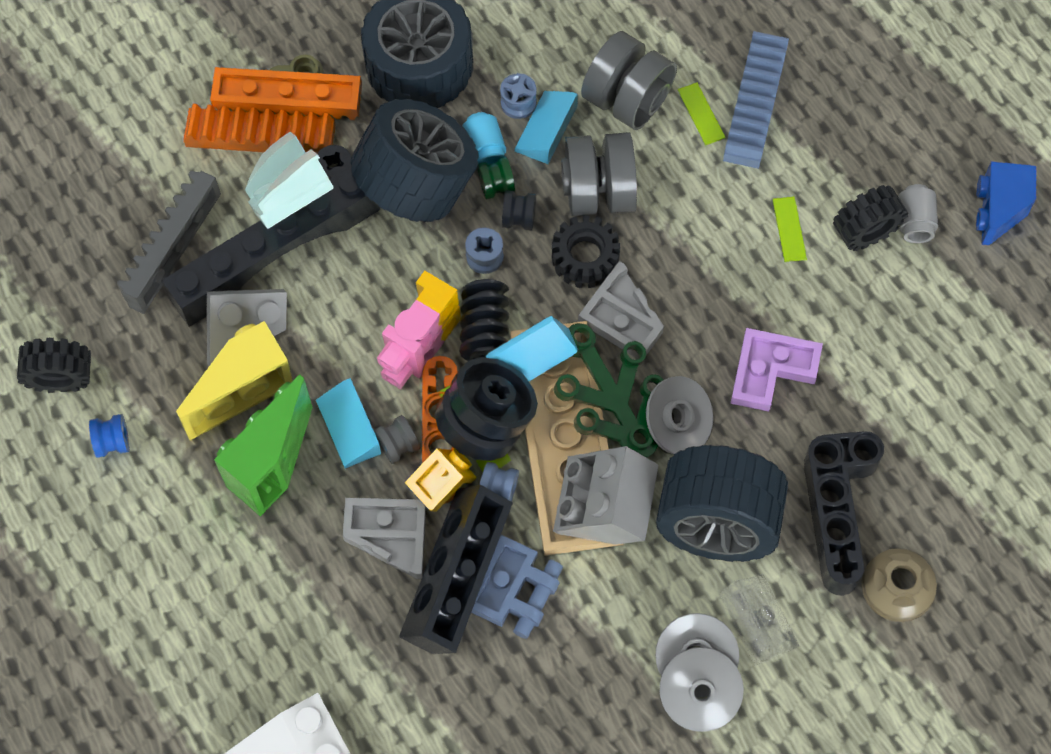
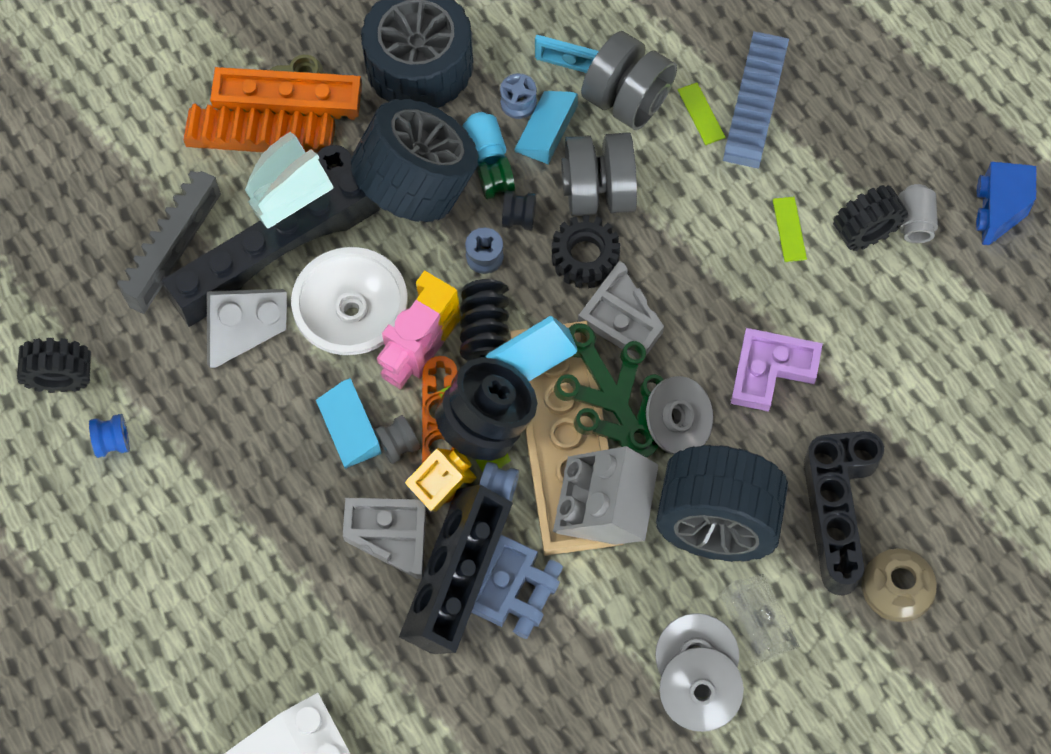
(240, 377): light yellow slope -> none
(264, 454): bright green slope -> none
(344, 281): none -> white dish
(563, 53): none -> medium azure slope

